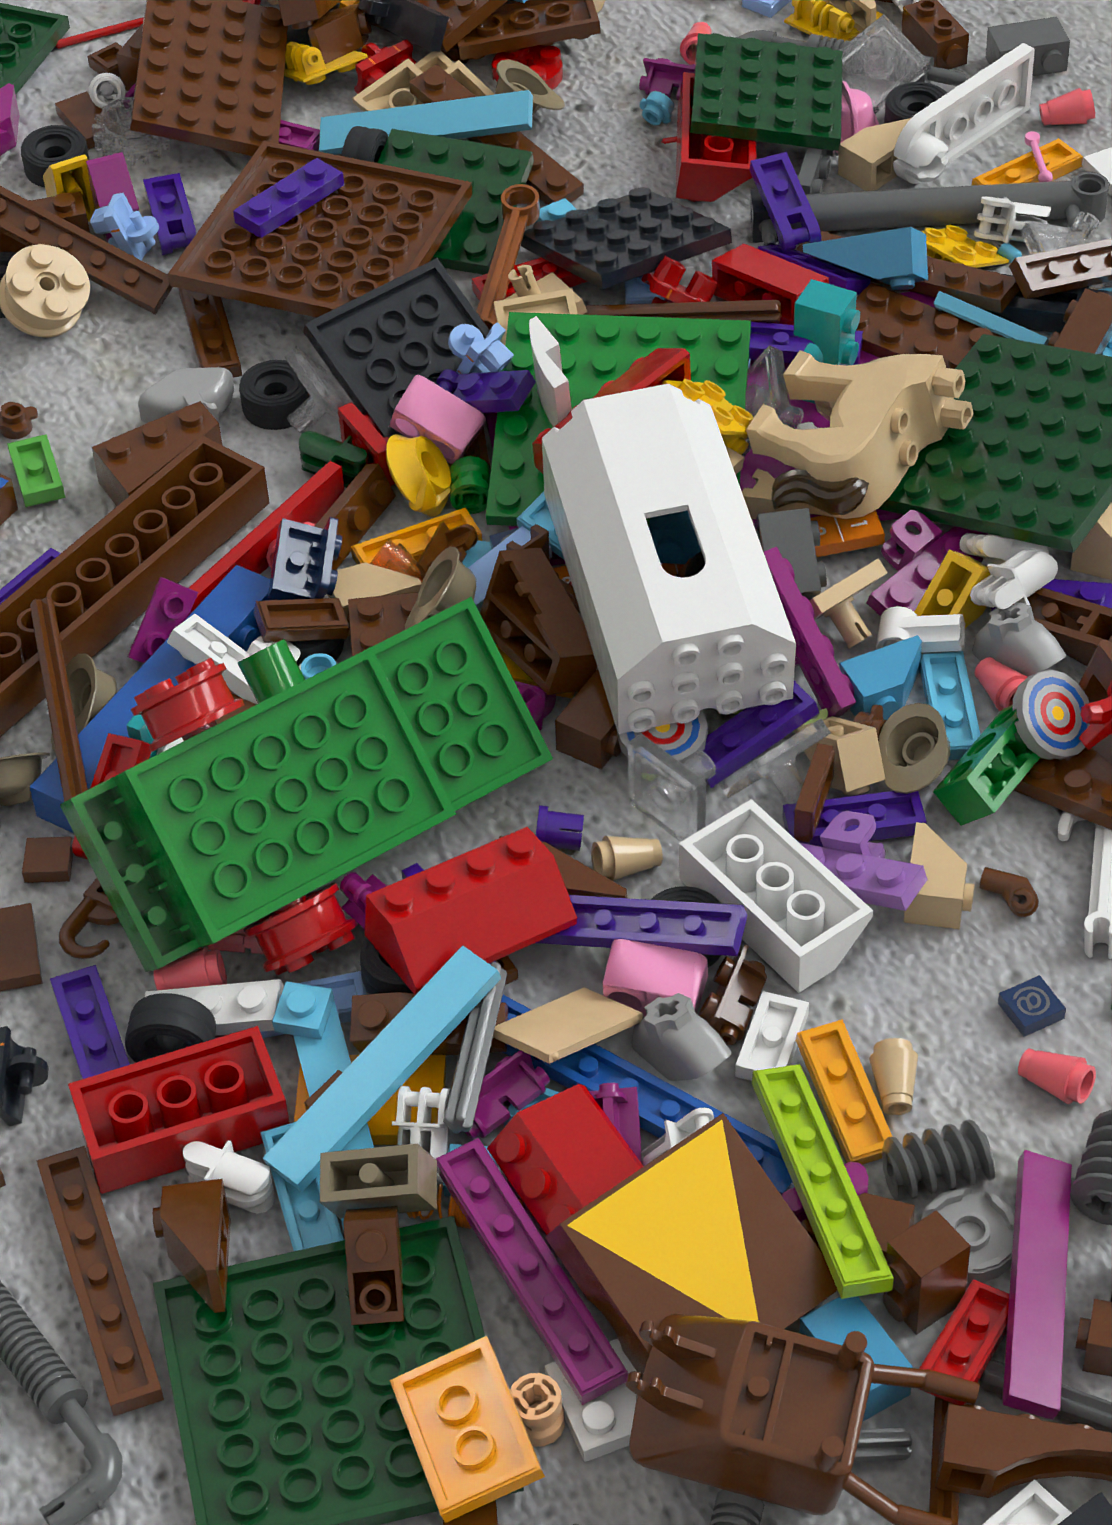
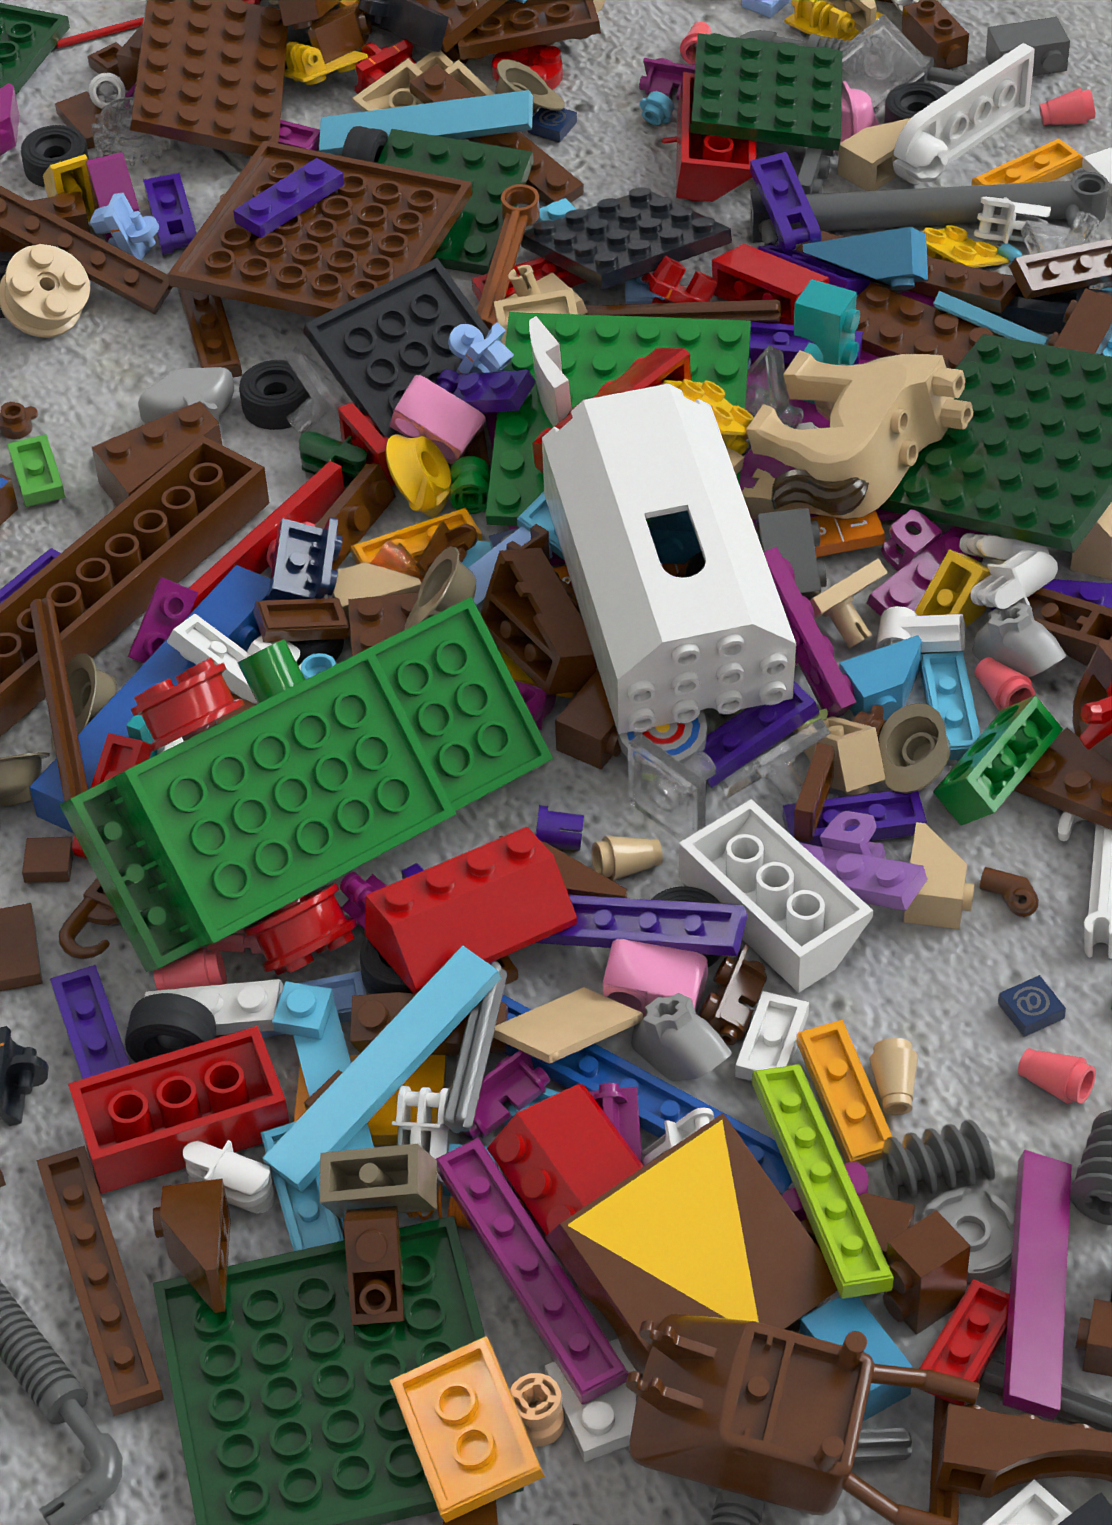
(553, 123): none -> dark blue tile
(1032, 139): bright pink hinge -> none
(1050, 714): light grey tile -> none

